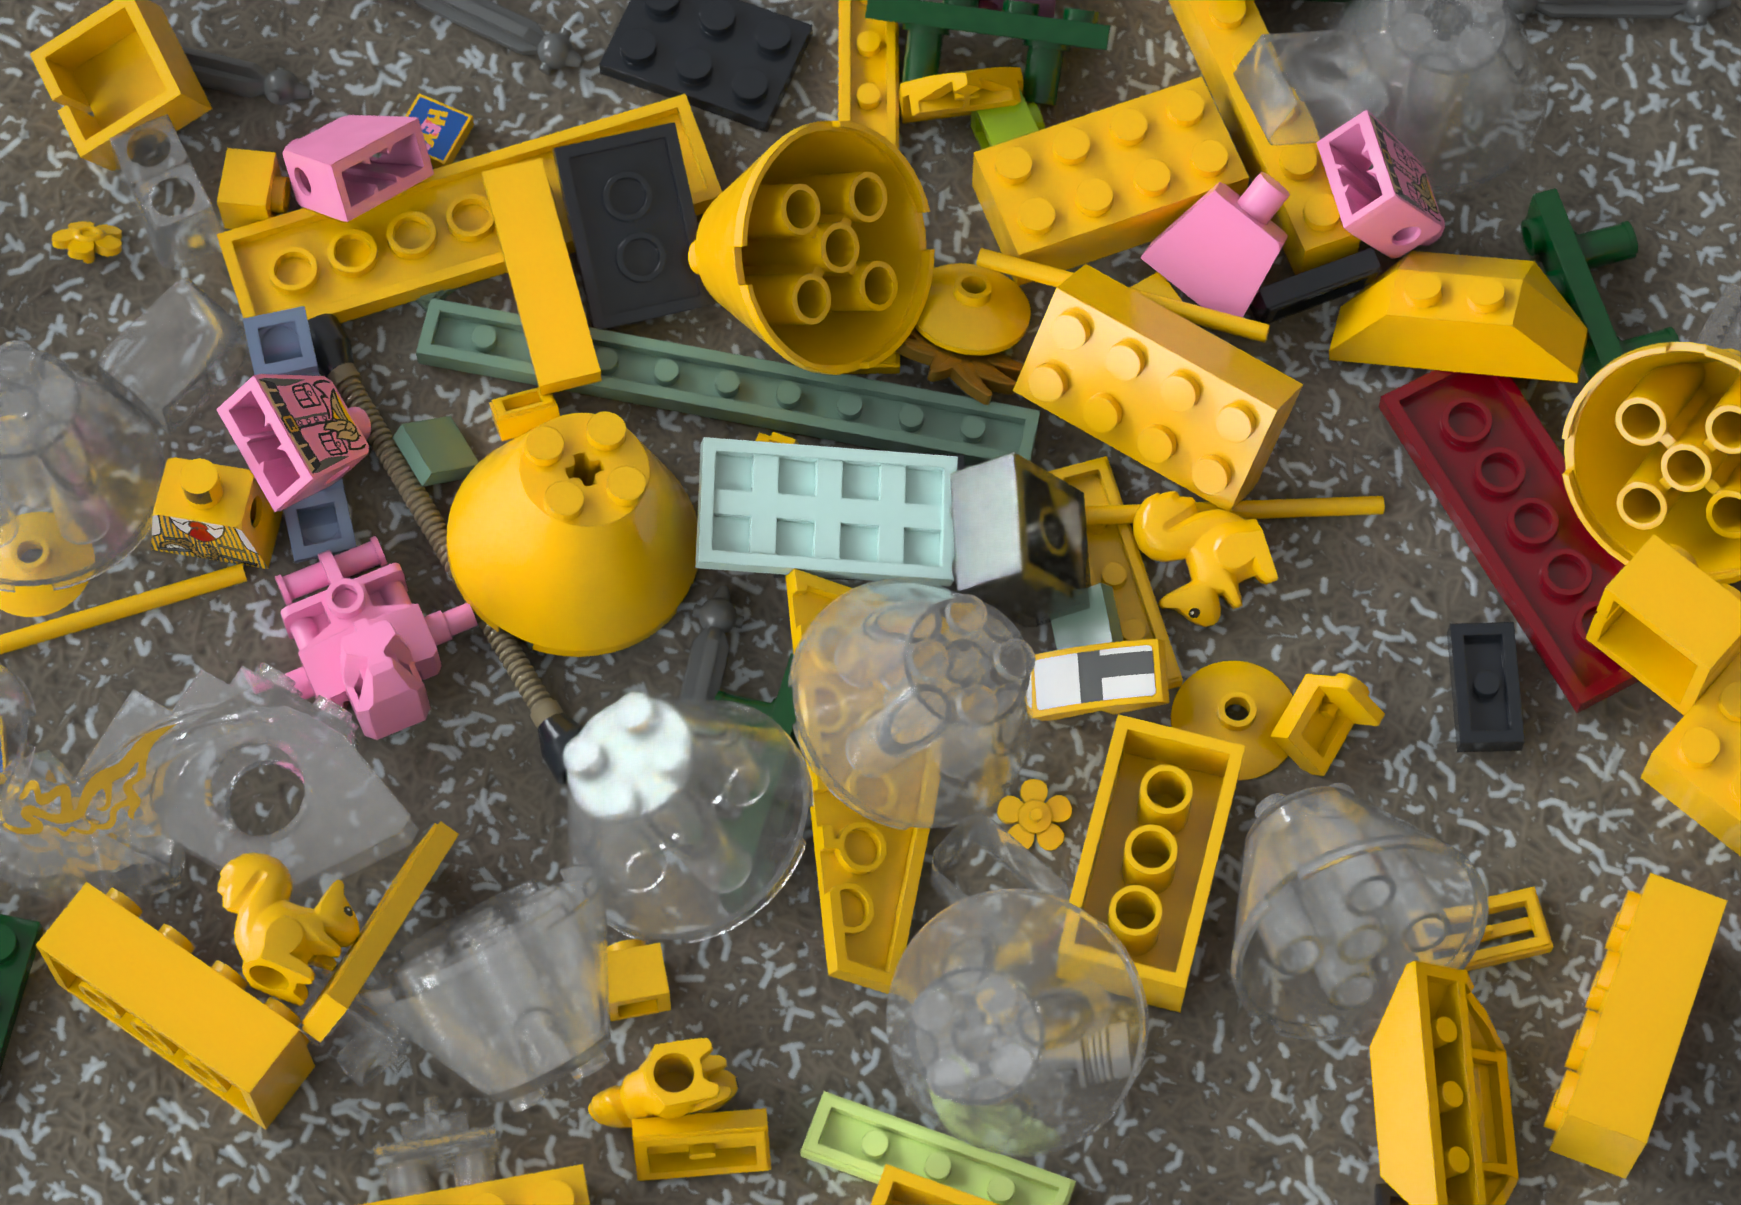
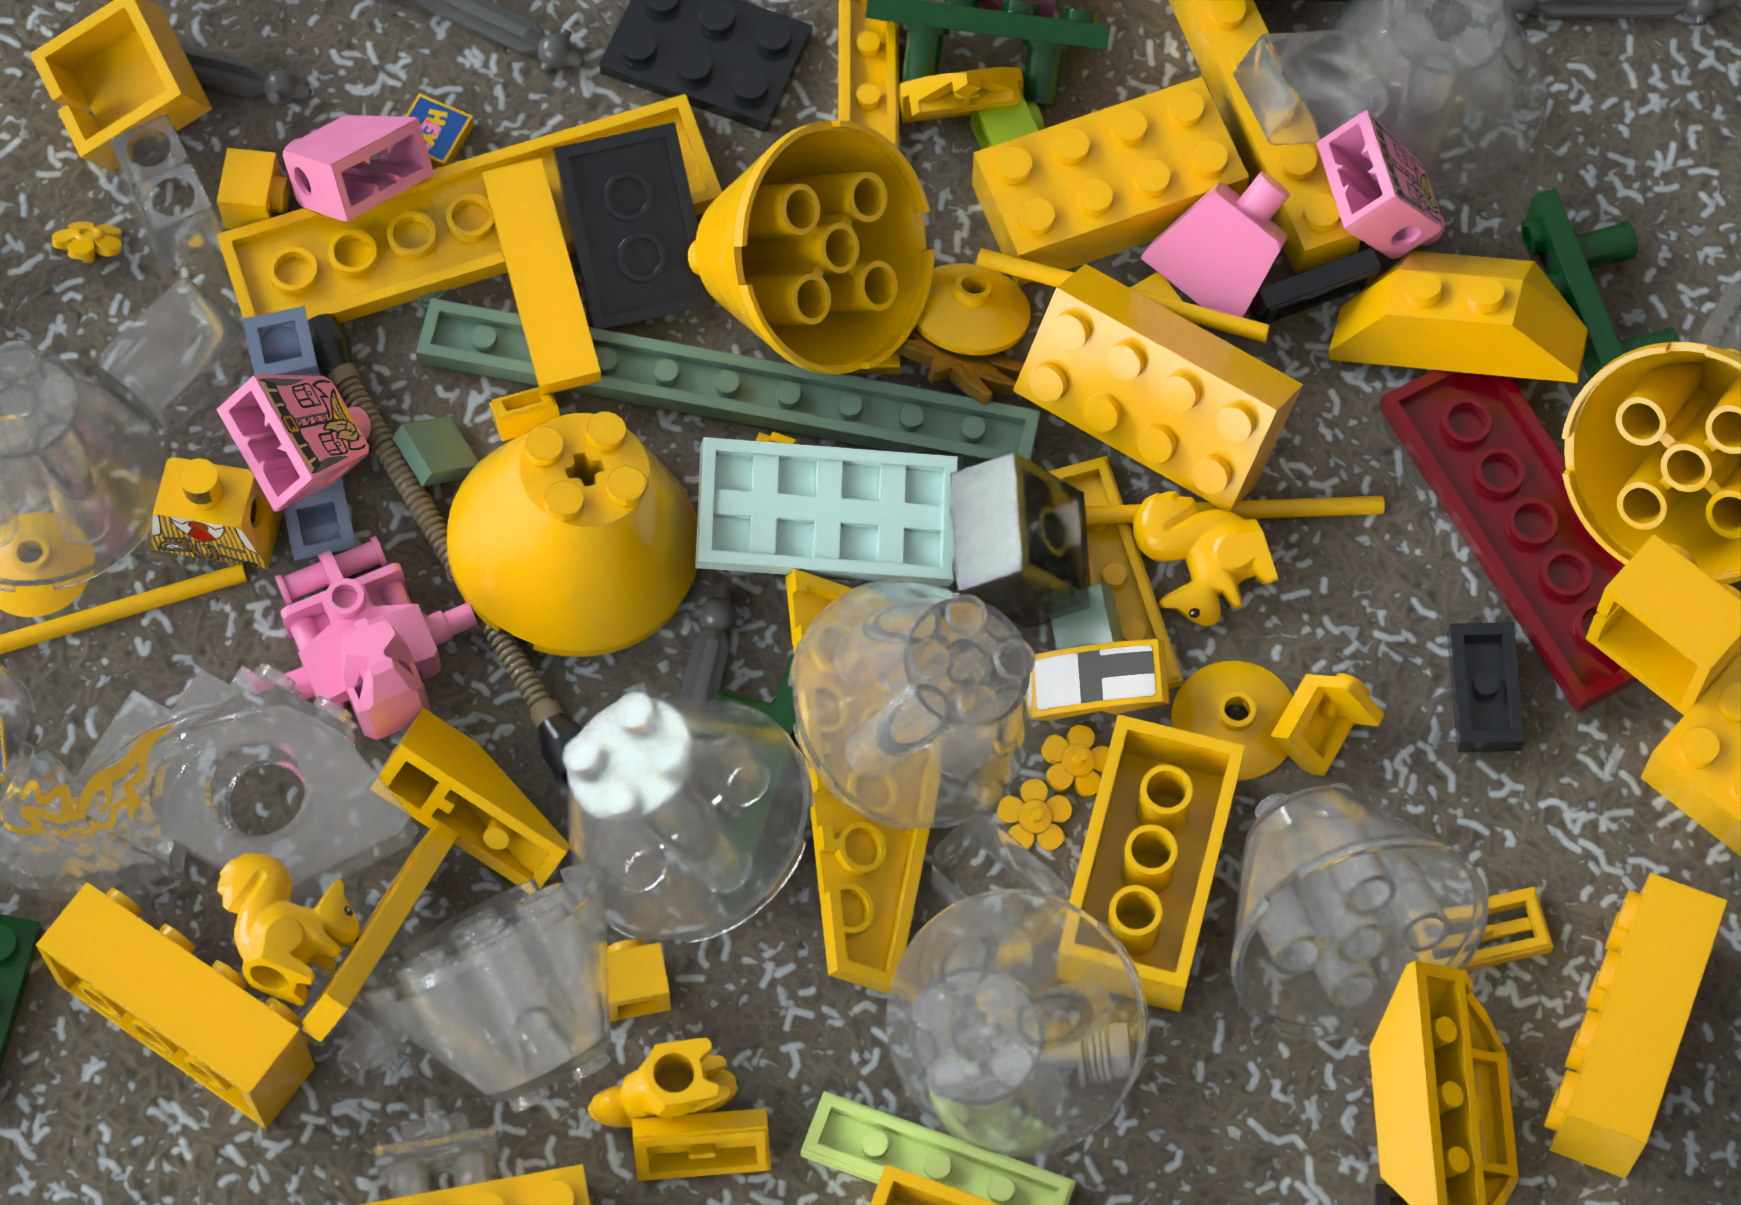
(454, 781): none -> yellow slope
(1074, 761): none -> yellow plant

